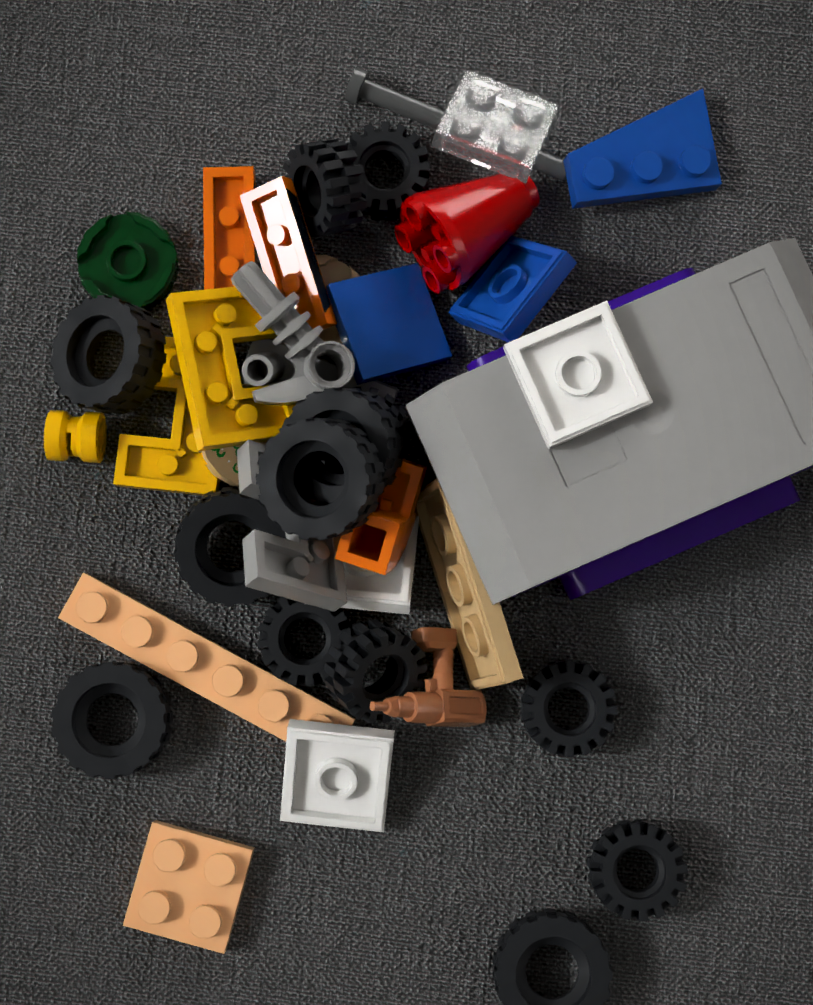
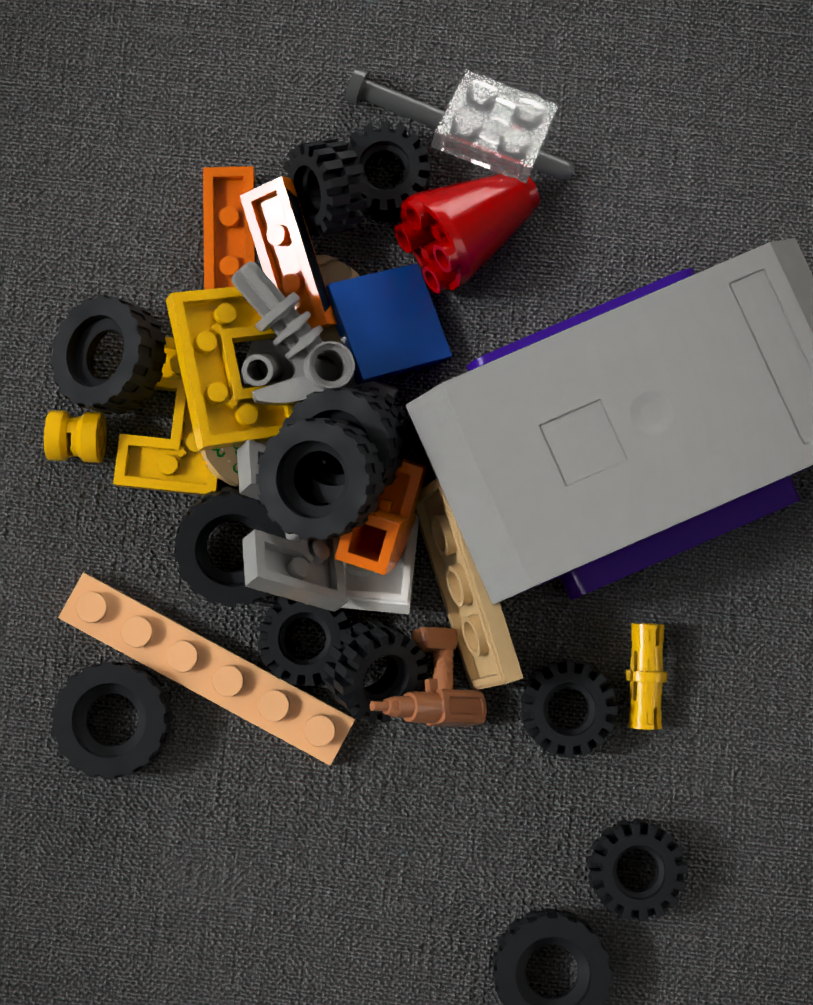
(128, 259): dark green tile -> none
(188, 886): light nougat plate -> none
(336, 775): white tile -> none
(512, 288): blue tile -> none
(577, 374): white tile -> none
(646, 676): none -> yellow pin
(647, 159): blue wing -> none

